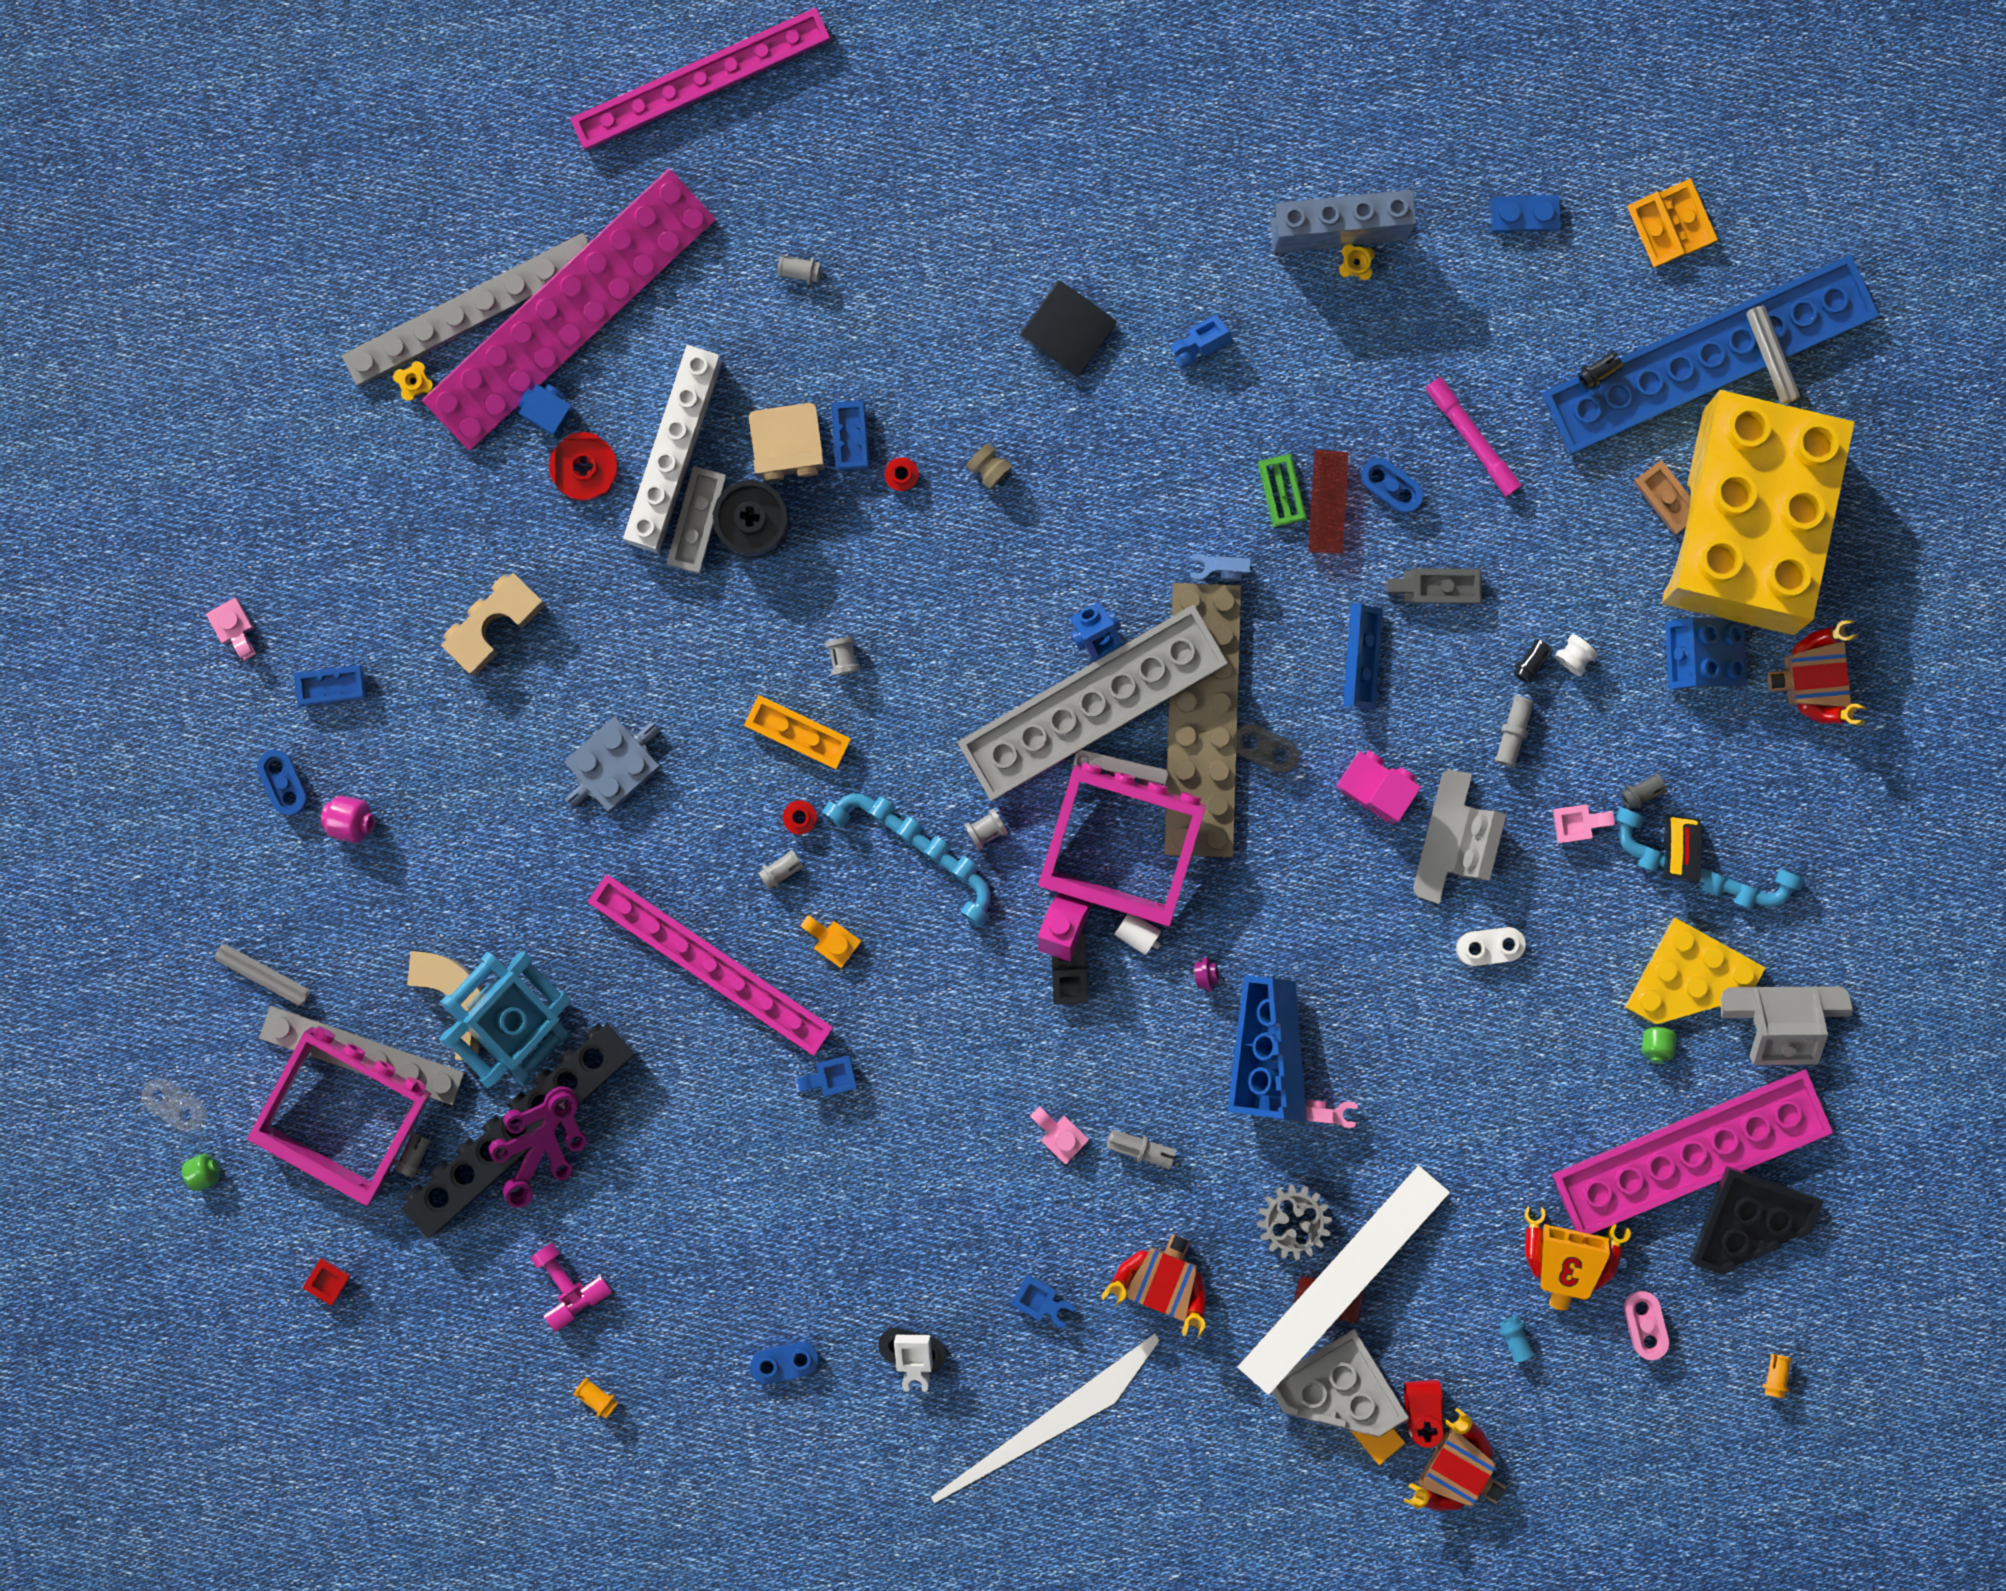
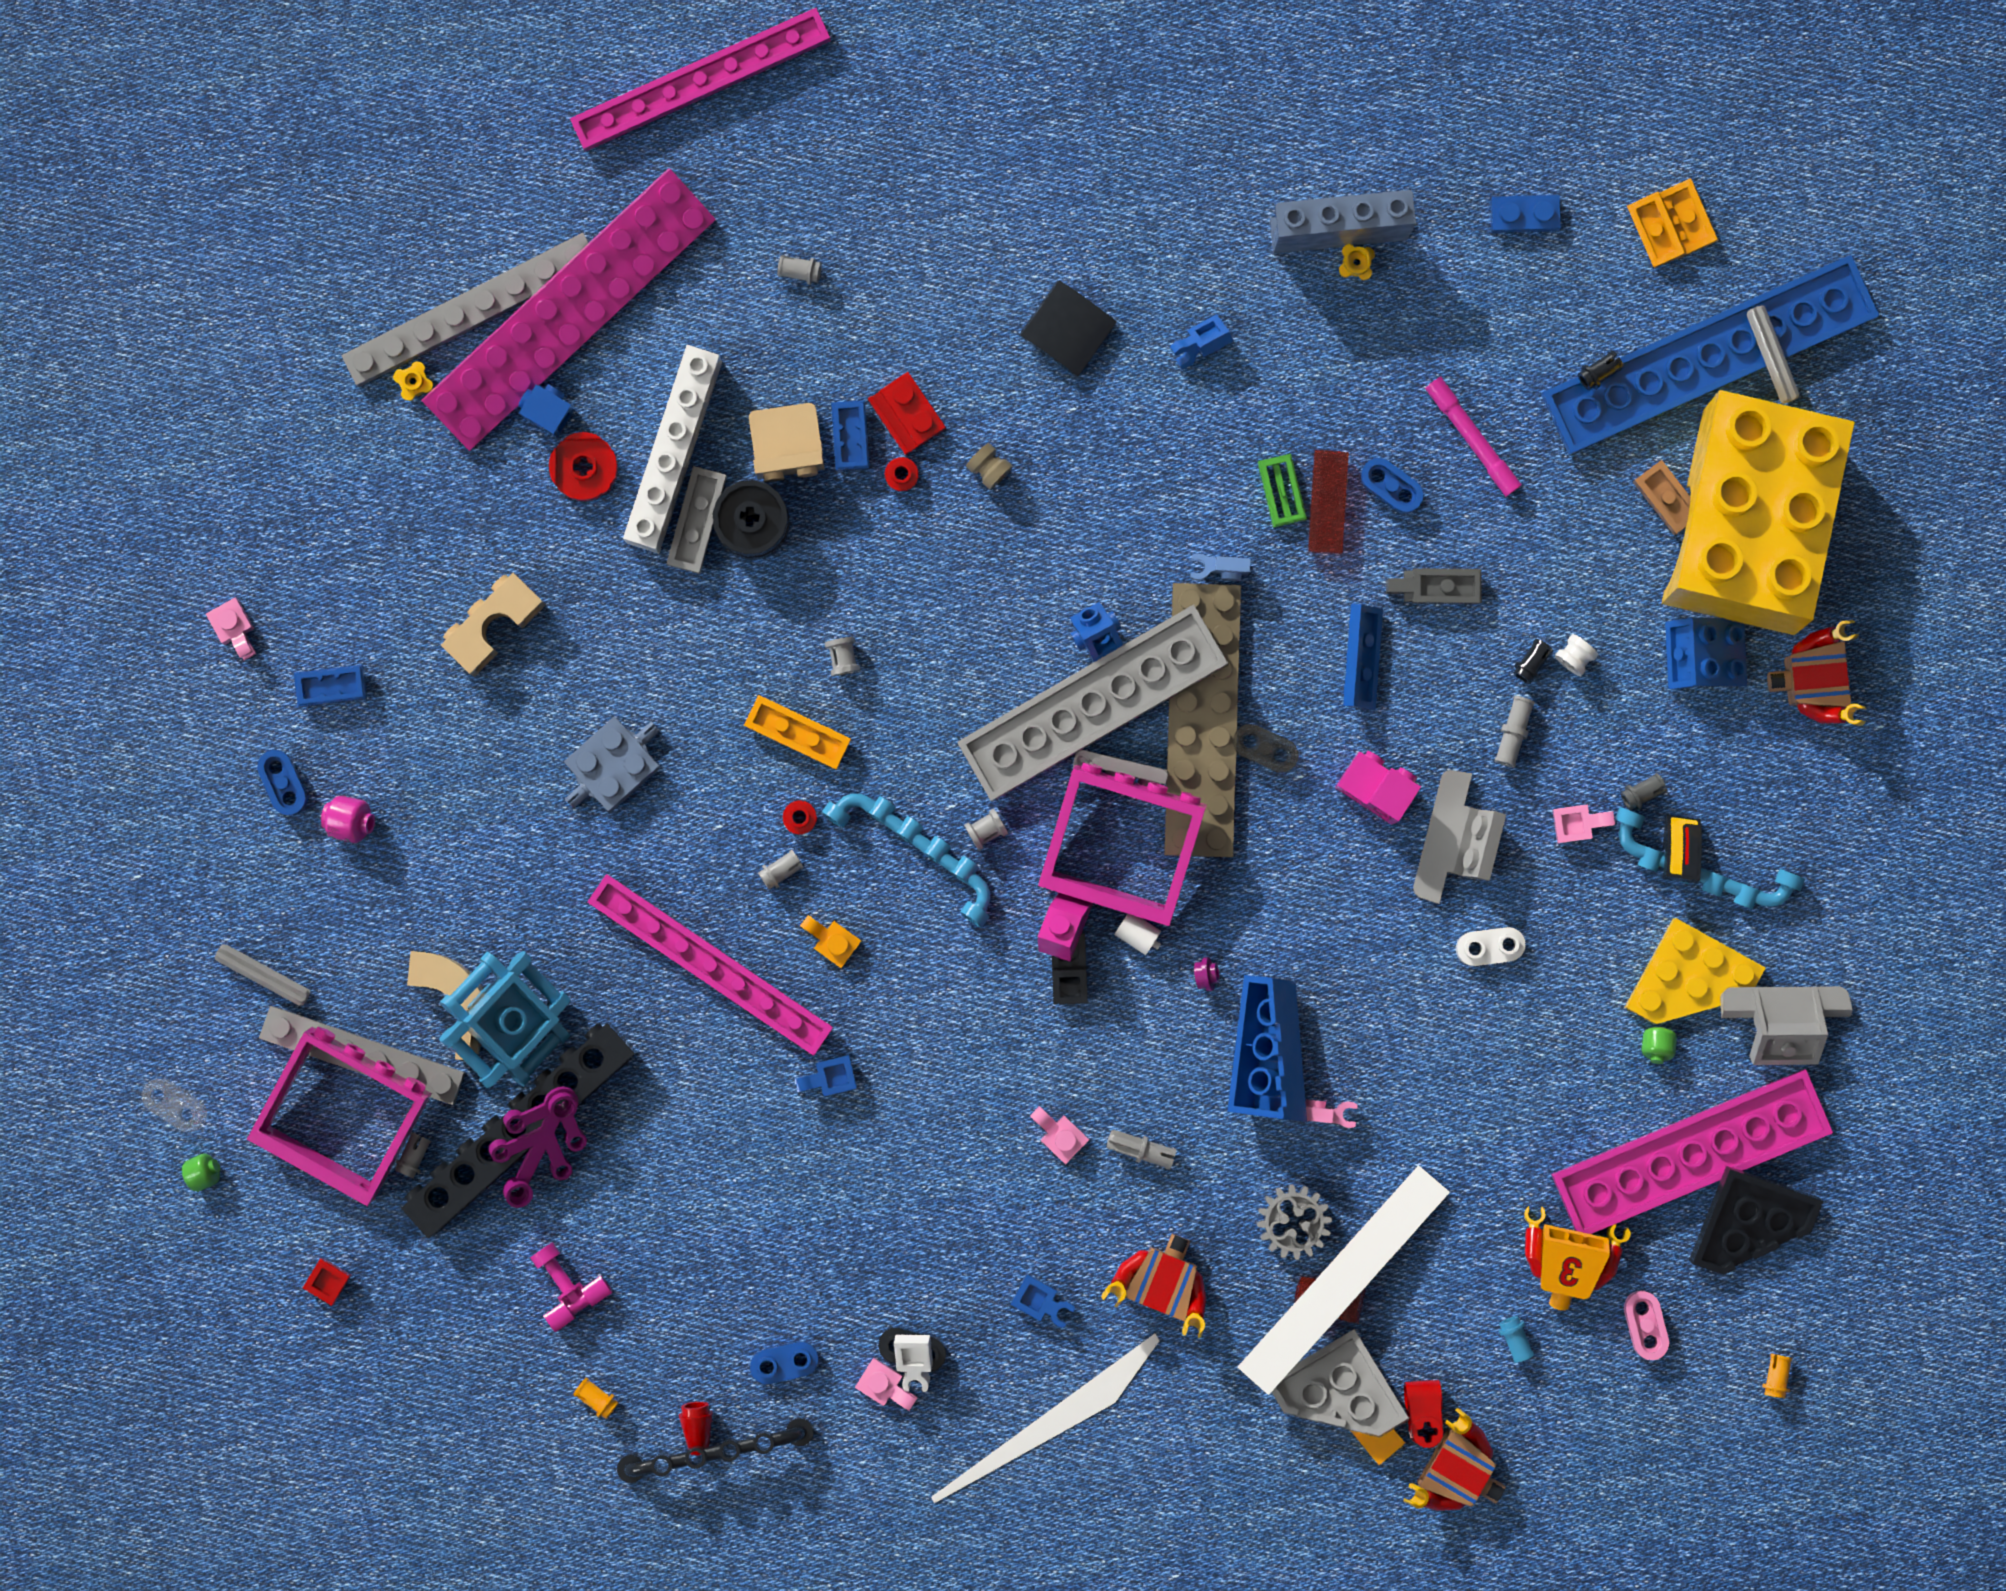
(633, 1467): none -> black bar
(696, 1424): none -> red cone
(882, 1383): none -> bright pink plate
(906, 413): none -> red plate

